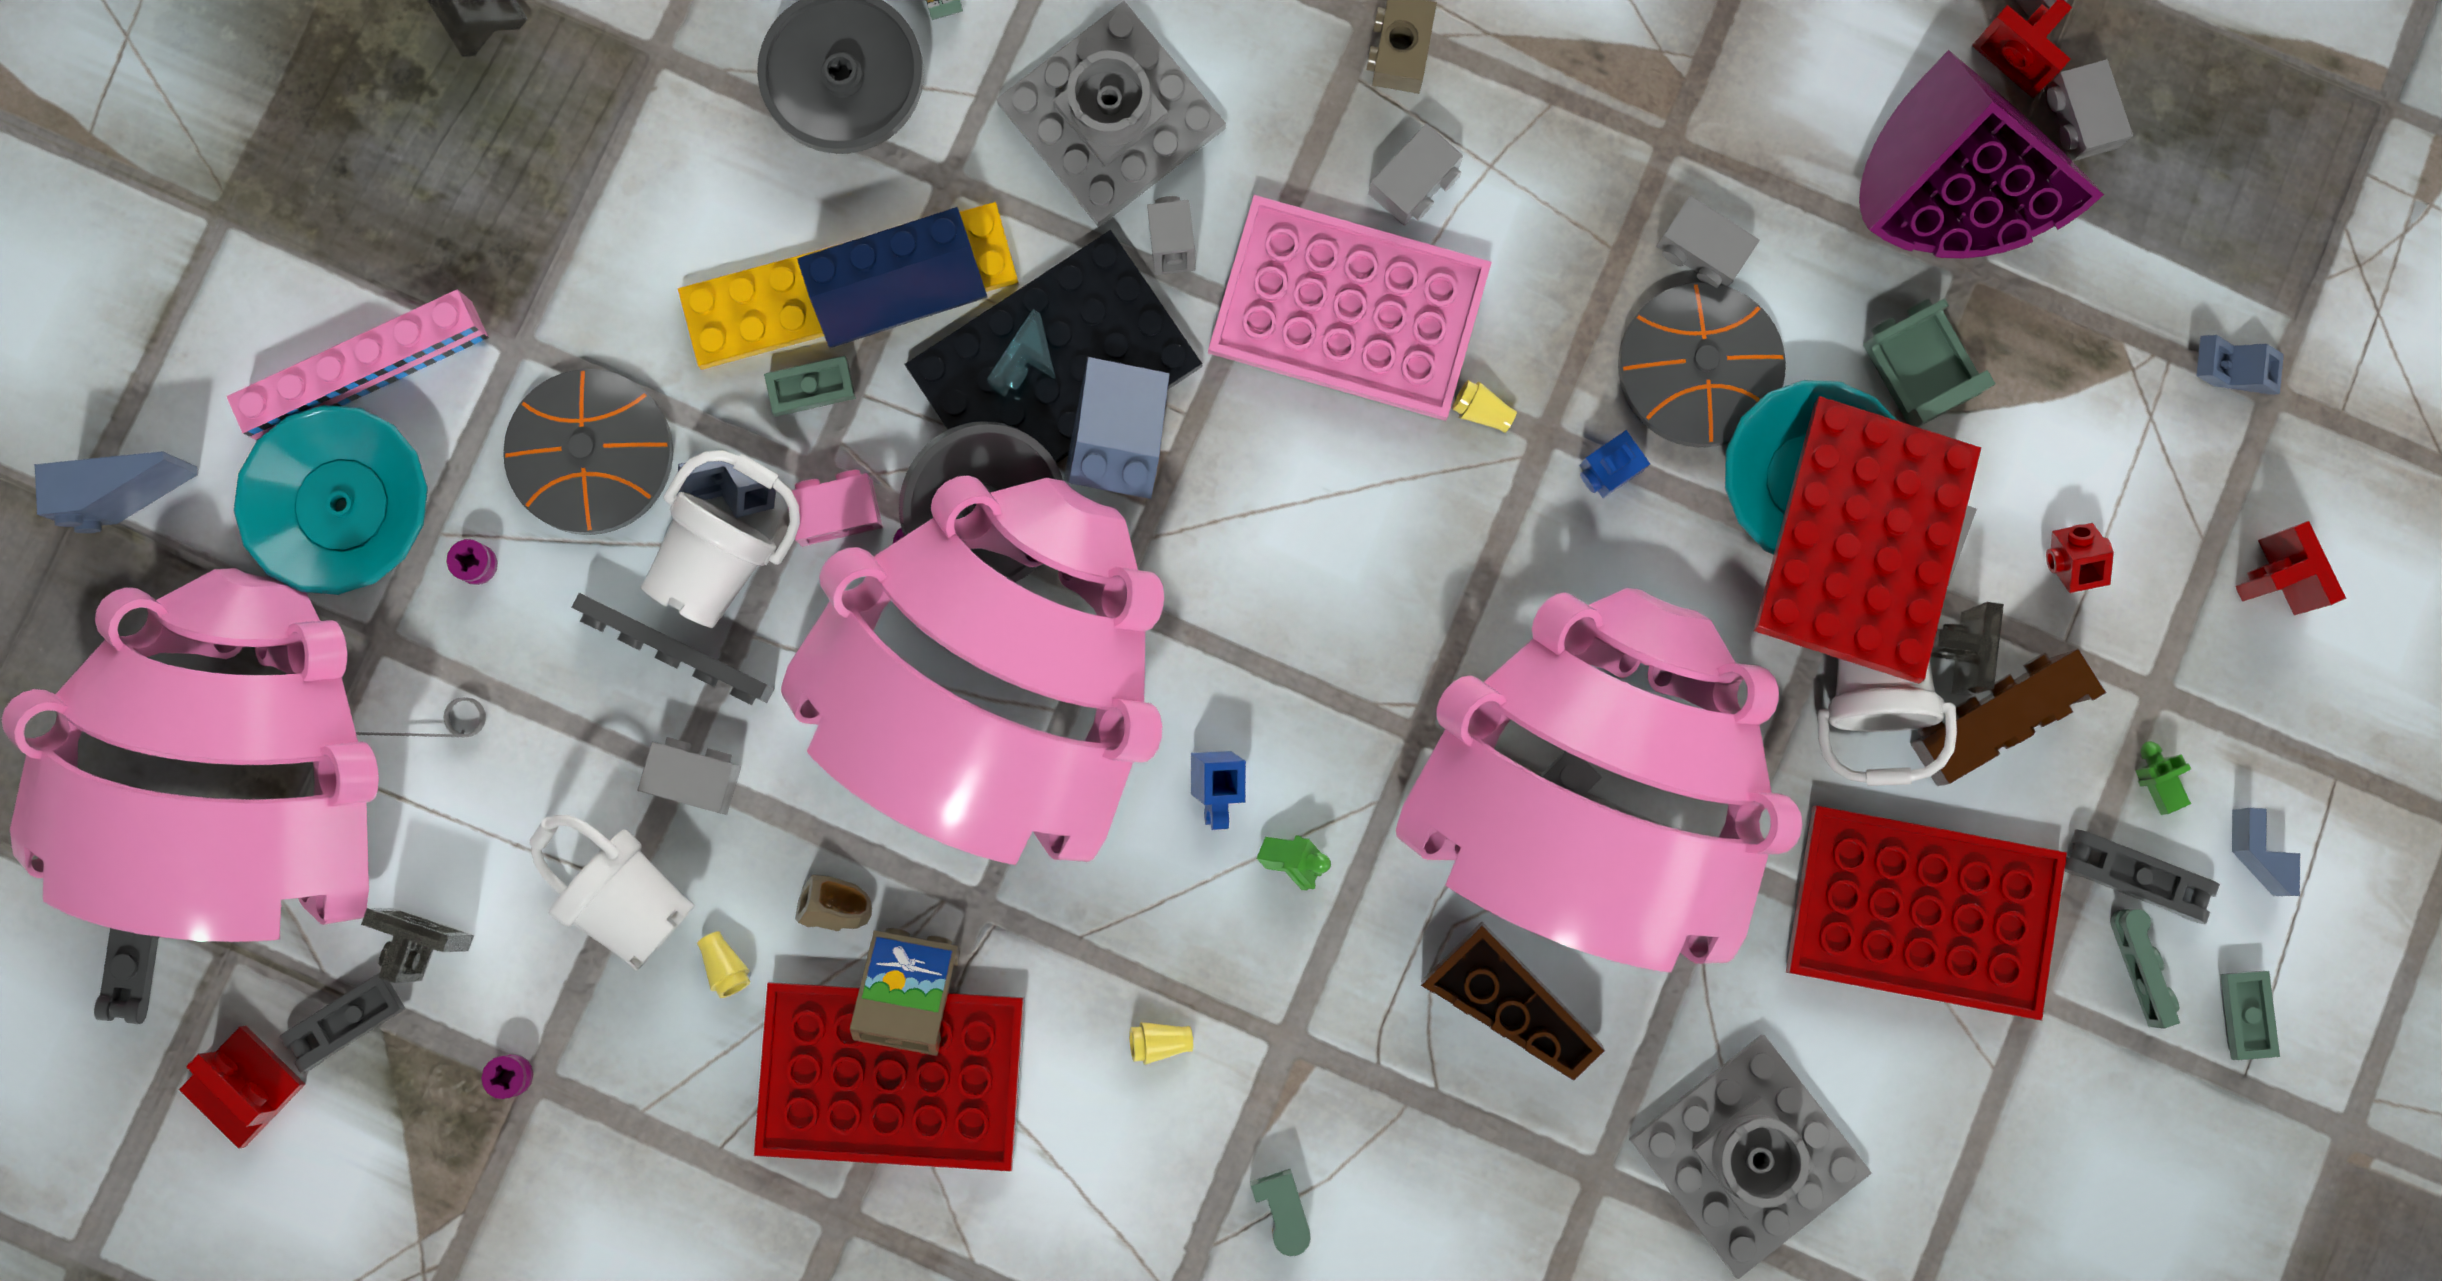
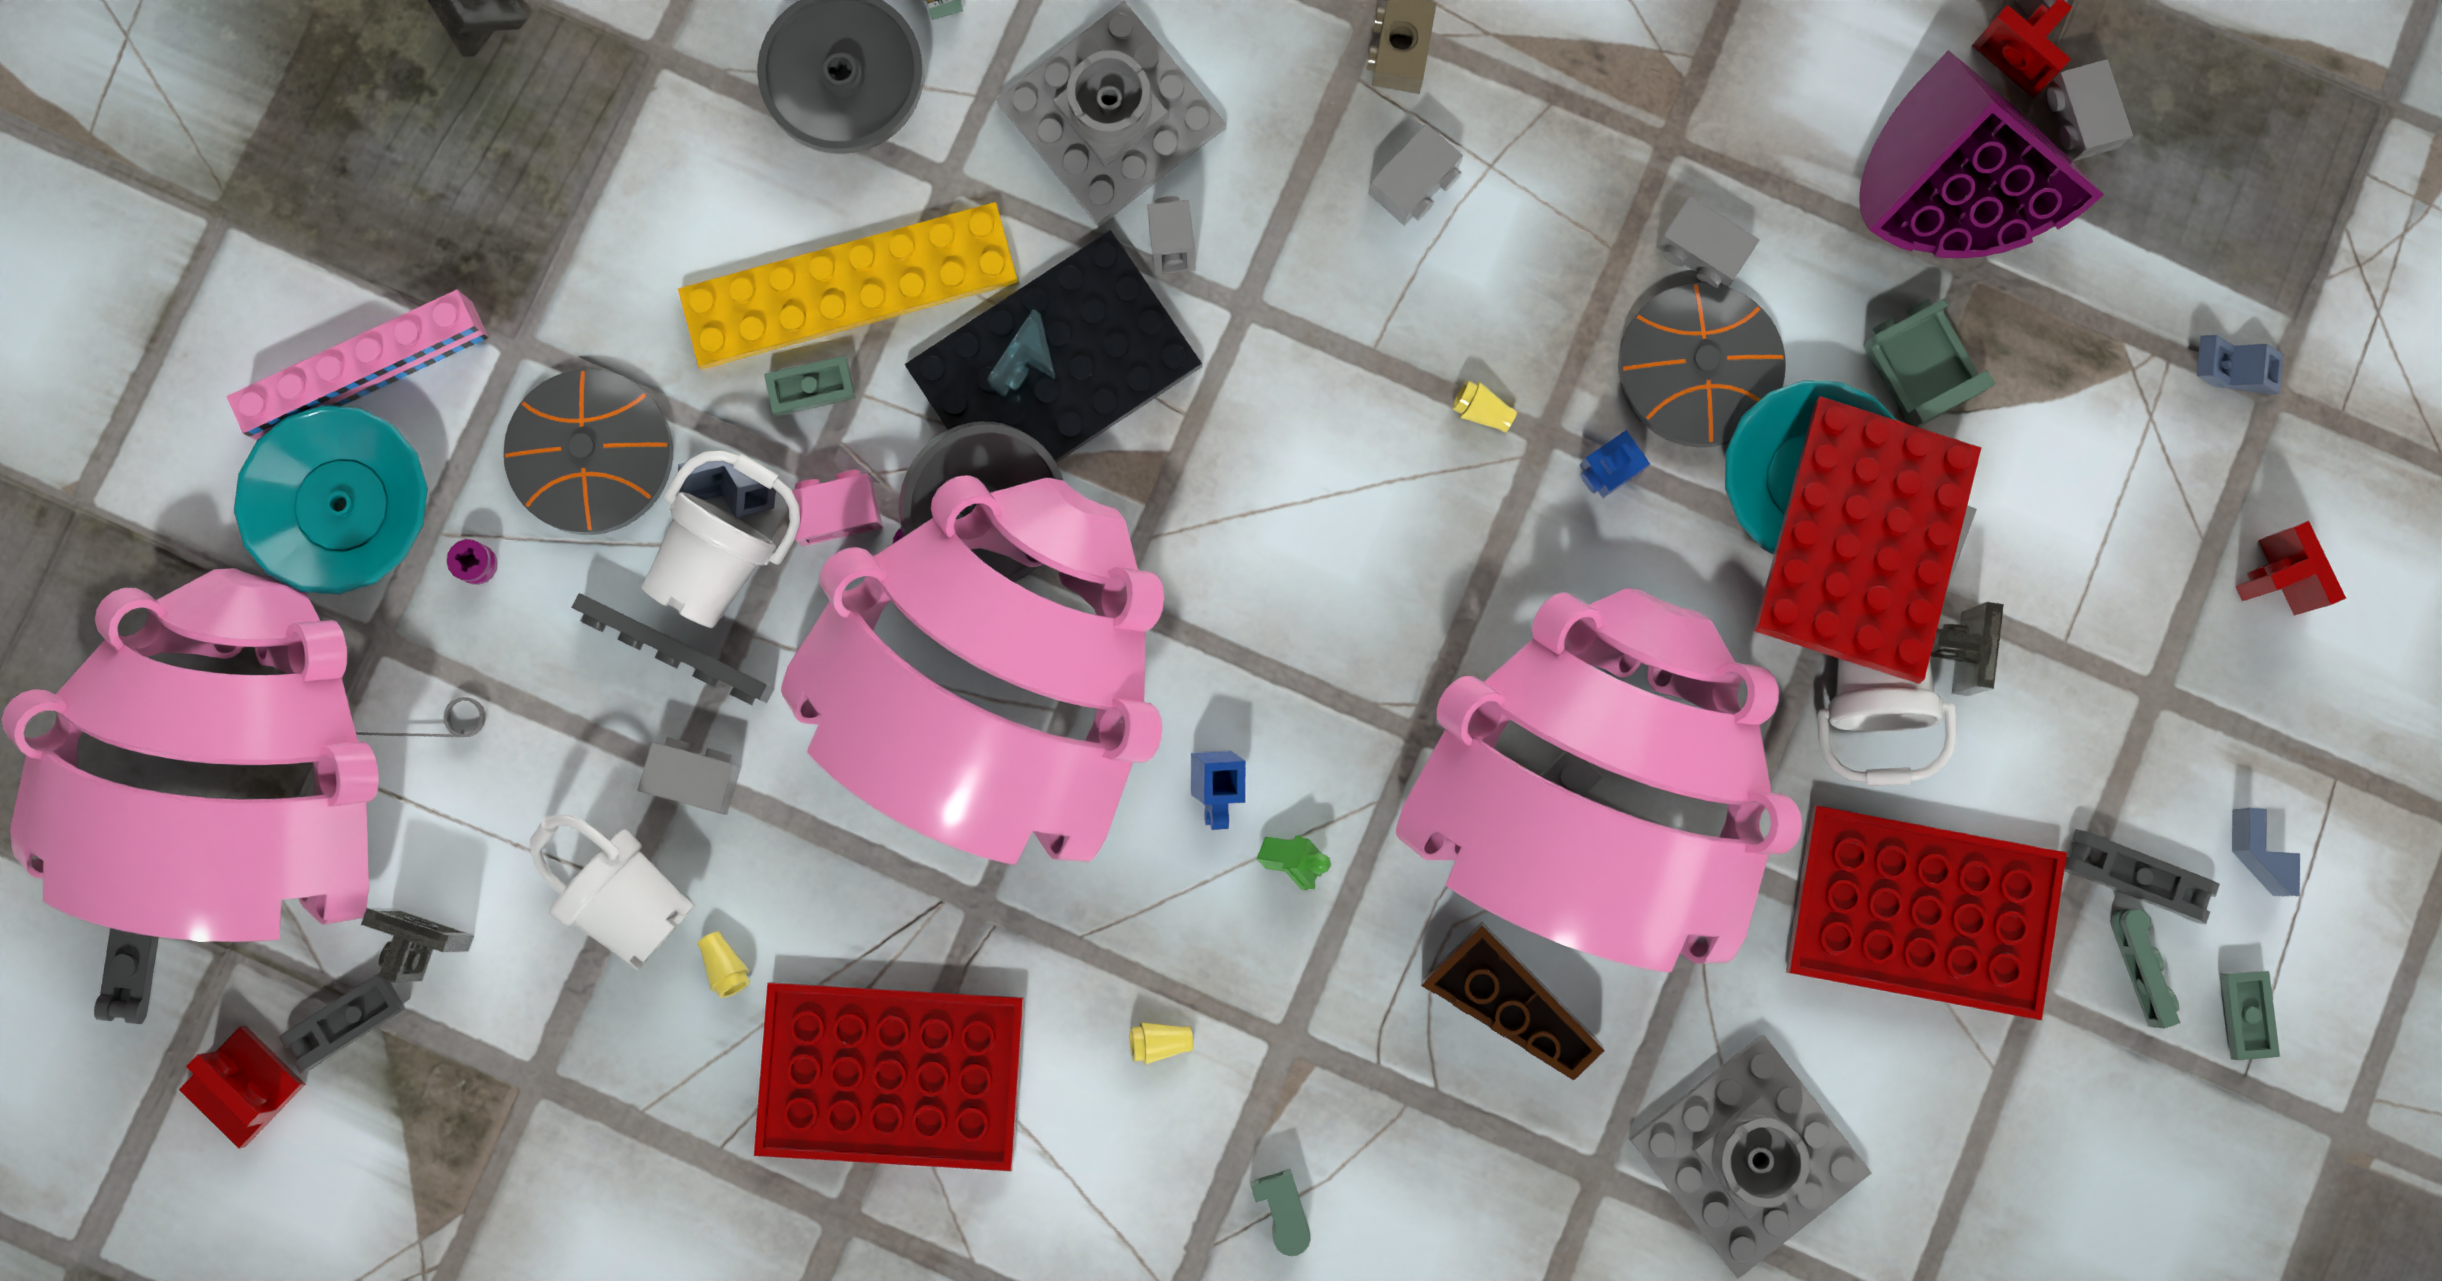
(106, 488): sand blue slope -> none
(516, 1073): magenta wheel -> none
(832, 904): dark tan rock -> none
(892, 277): dark blue slope -> none
(904, 991): panel -> none
(1118, 428): sand blue slope -> none
(1349, 307): bright pink plate -> none
(2010, 713): reddish brown wedge -> none
(2080, 557): red brick -> none
(2162, 778): bright green piece -> none

